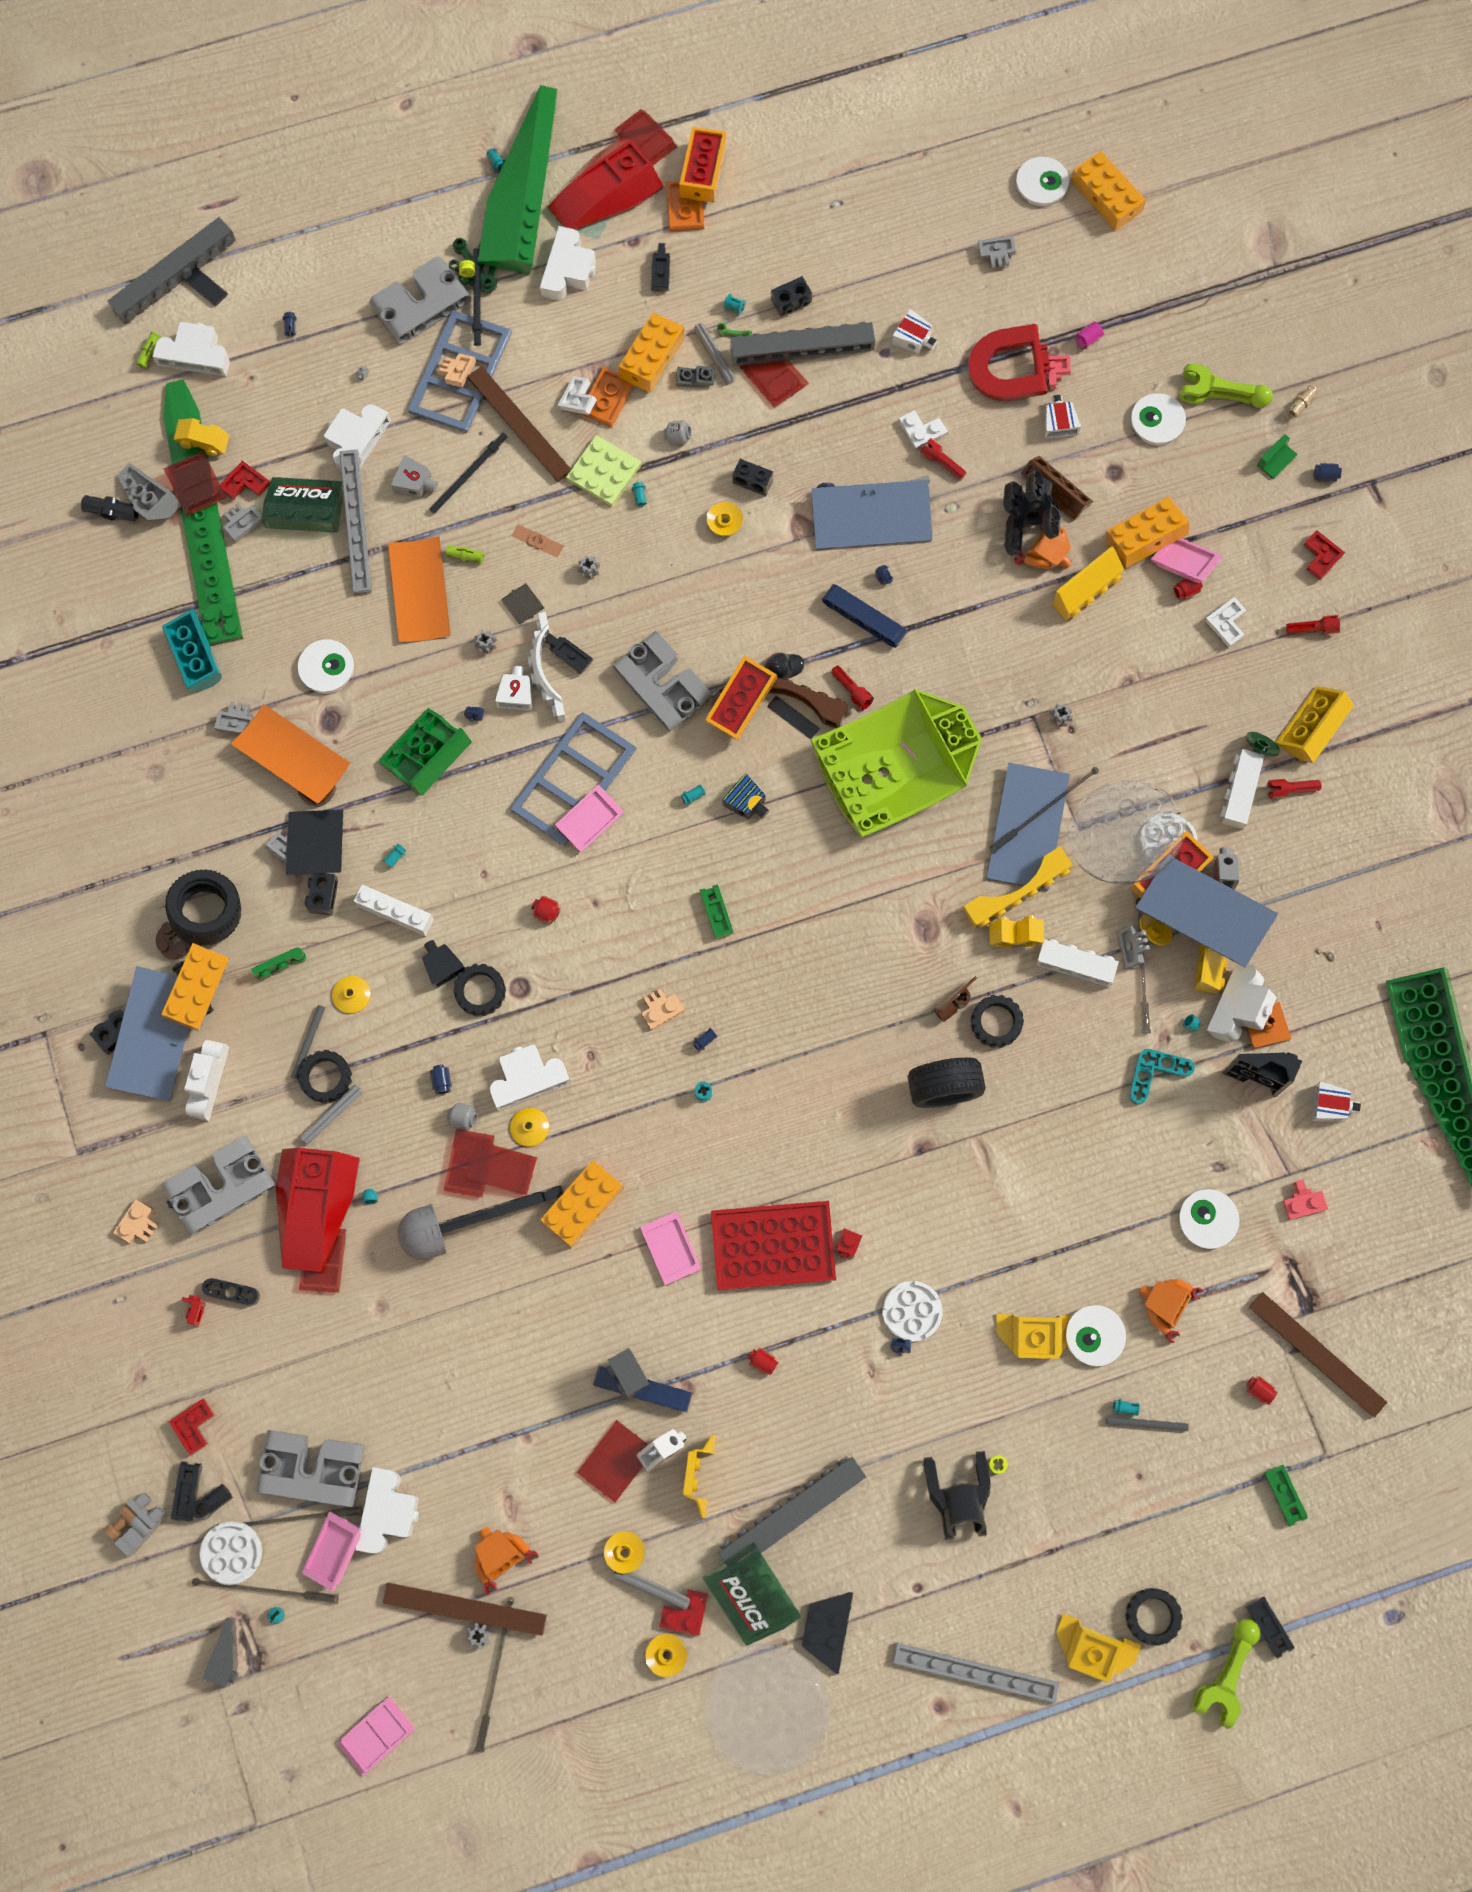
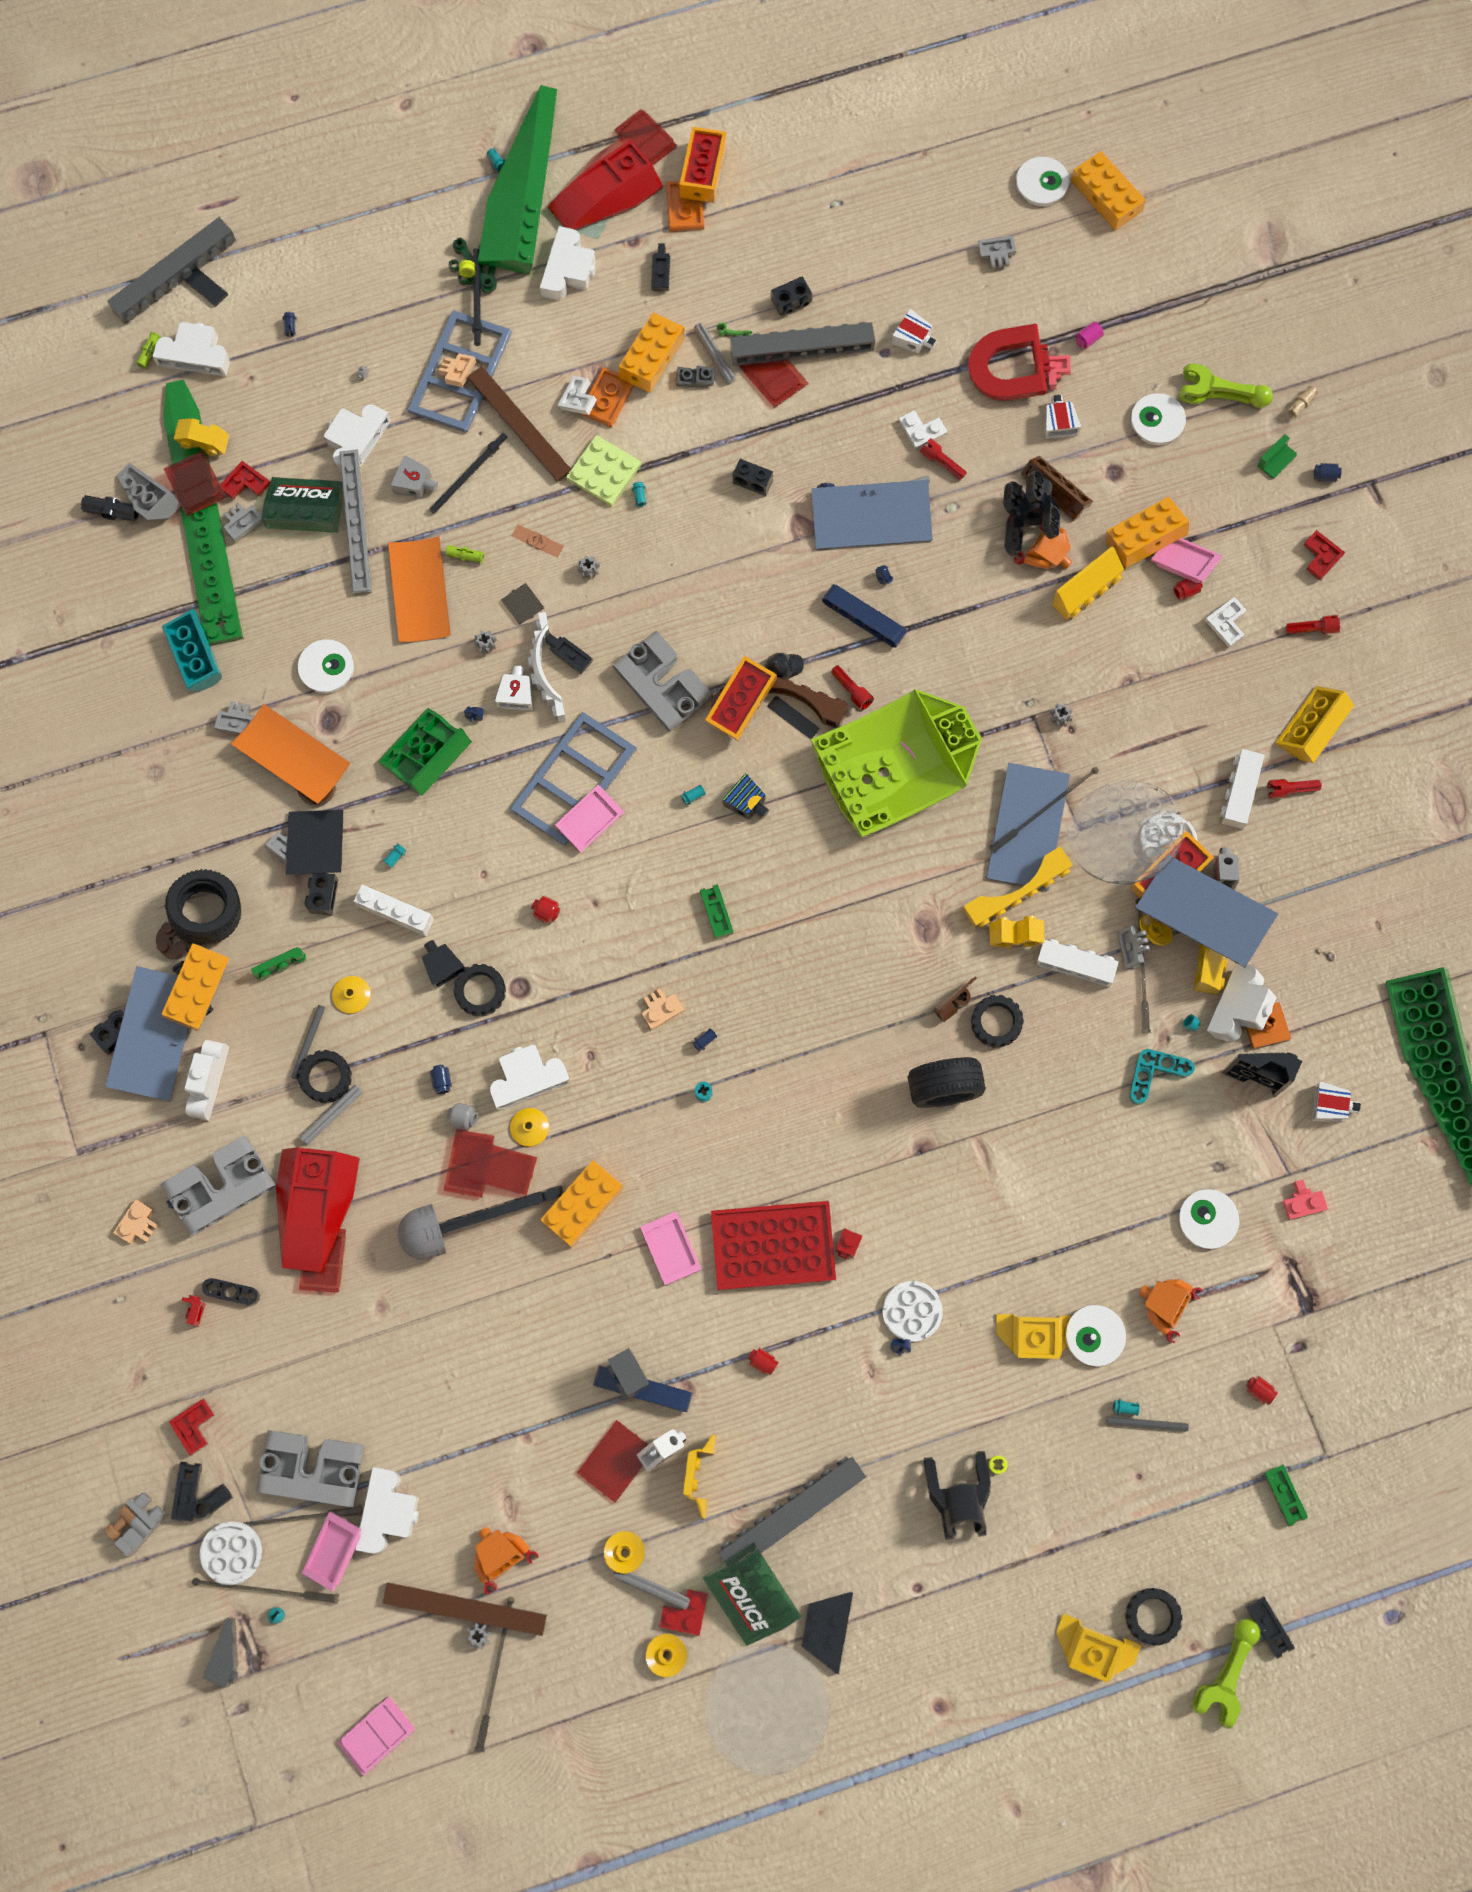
(369, 1196): teal hinge -> none
(415, 316): light grey connector -> none
(678, 432): light grey head -> none
(724, 511): yellow dish -> none
(734, 304): teal bush -> none
(975, 1672): light grey tile -> none
(1262, 744): dark green dish -> none
(1318, 1354): reddish brown tile -> none

